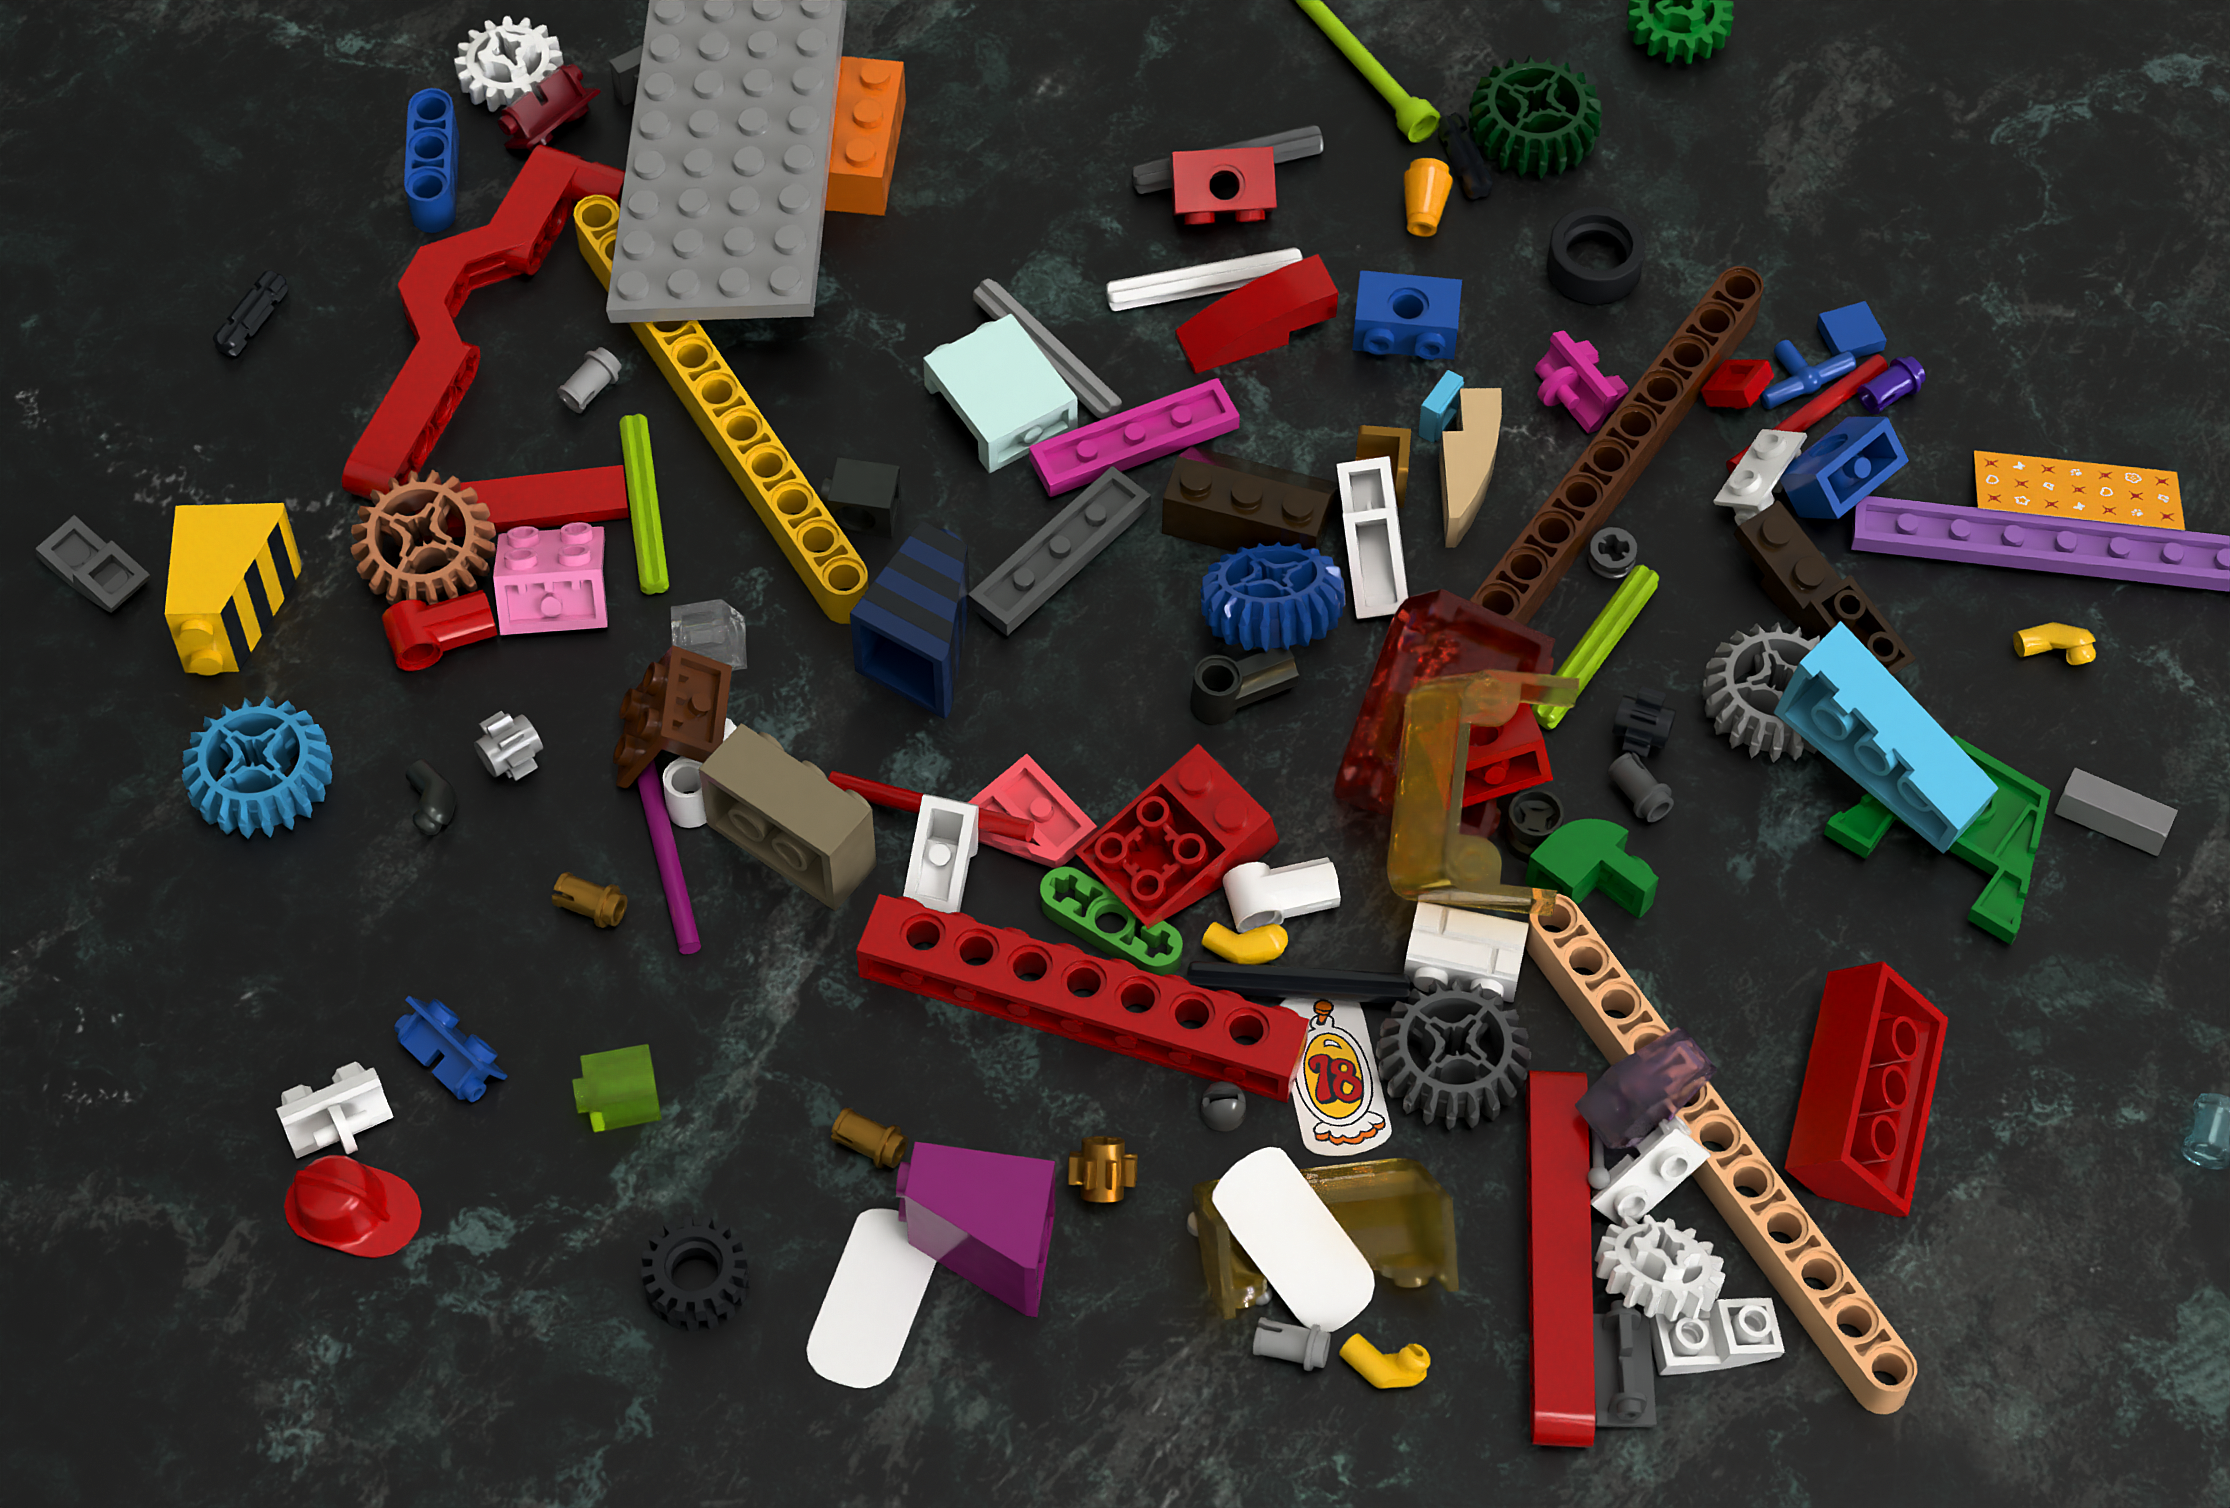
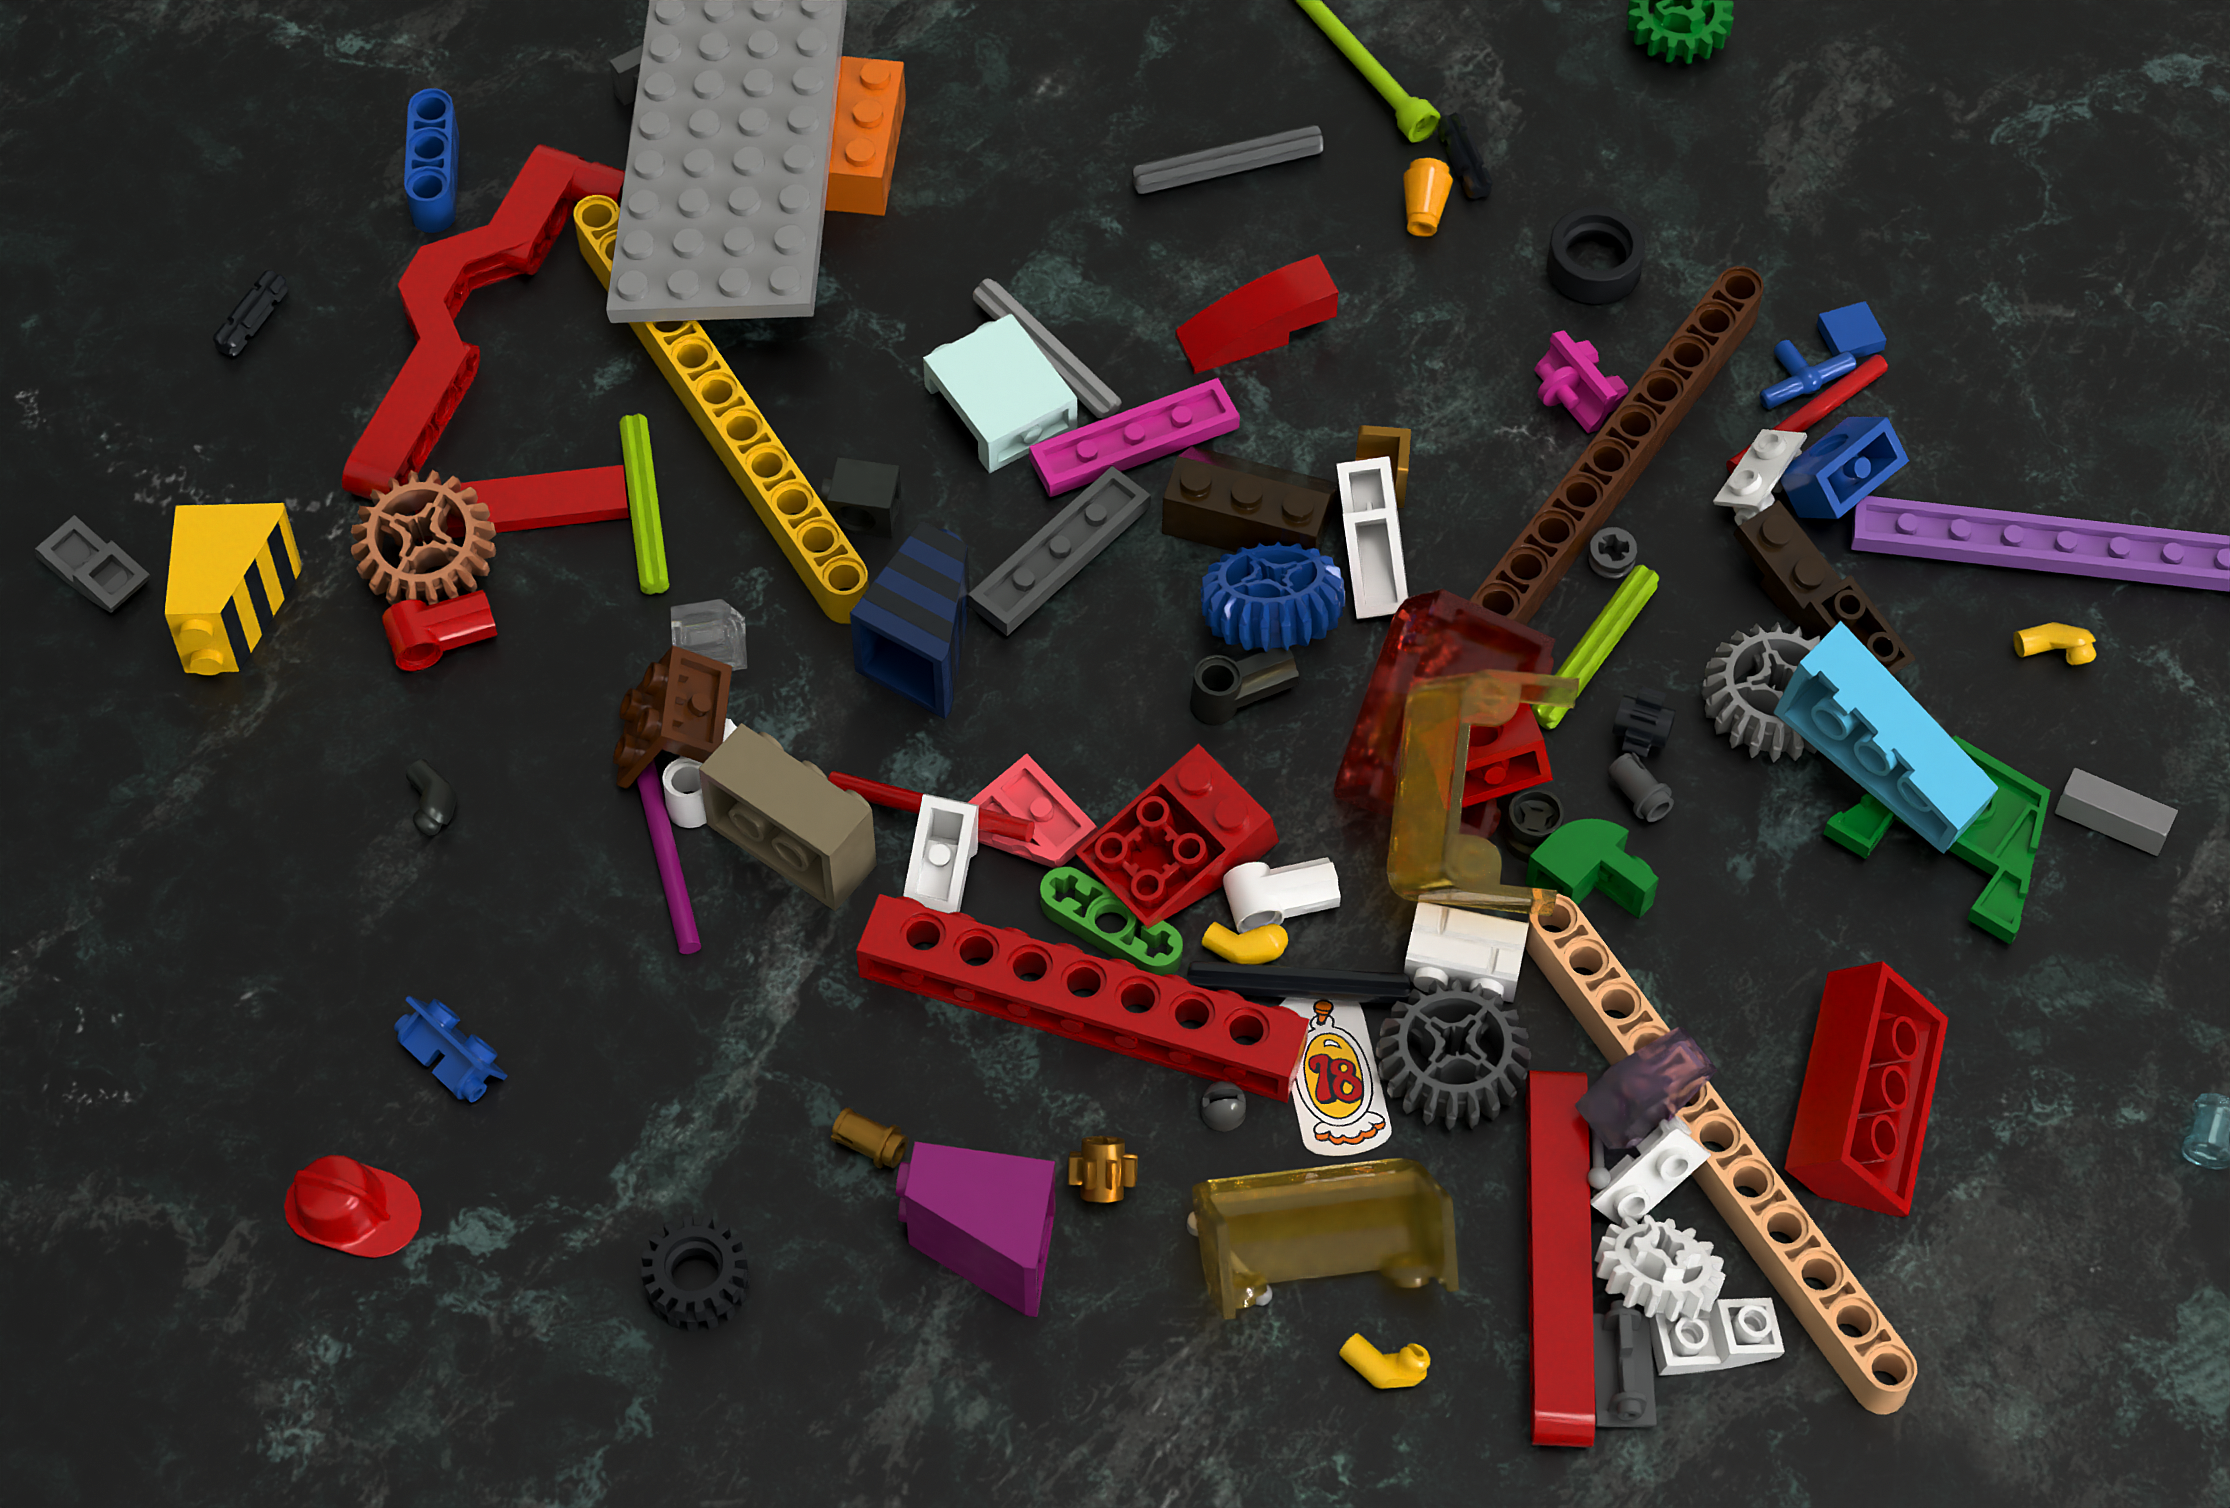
(264, 742): dark azure gear -> none
(333, 1112): white hips -> none
(506, 61): white gear -> none
(508, 745): light grey gear -> none
(550, 579): bright pink bracket -> none
(563, 102): dark red hinge -> none
(597, 371): light grey pin -> none
(601, 903): pearl gold pin -> none
(618, 1088): clear neon green brick -> none
(869, 1302): white sticker -> none
(1195, 280): white axle -> none
(1248, 167): brick -> none
(1292, 1343): light grey pin -> none
(1294, 1239): white sticker -> none
(1407, 315): blue brick -> none
(1440, 407): medium azure tile -> none
(1468, 459): tan slope -> none
(1535, 116): dark green gear -> none
(1737, 383): red plate -> none
(1900, 379): dark purple pin -> none
(2078, 490): light orange sticker -> none

